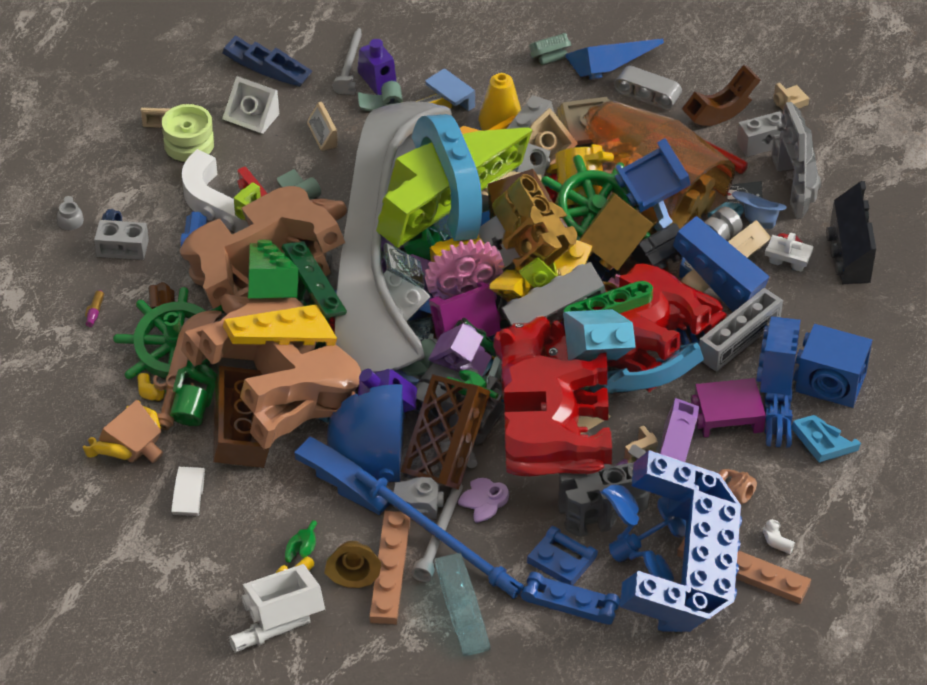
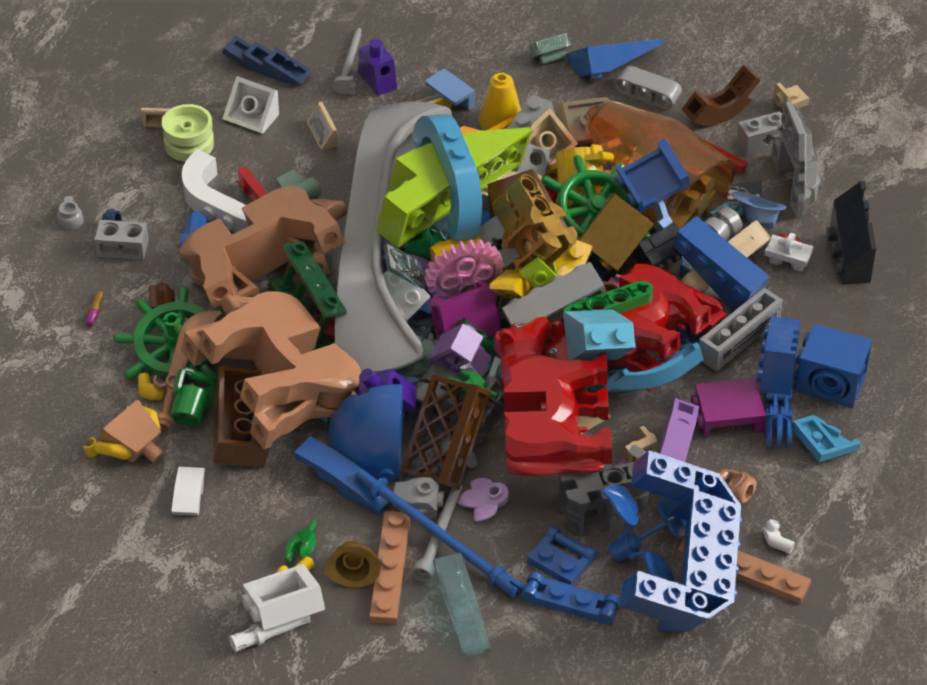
(244, 197): lime bracket -> none
(270, 272): green wedge -> none
(281, 326): yellow wing -> none
(390, 95): sand green panel -> none

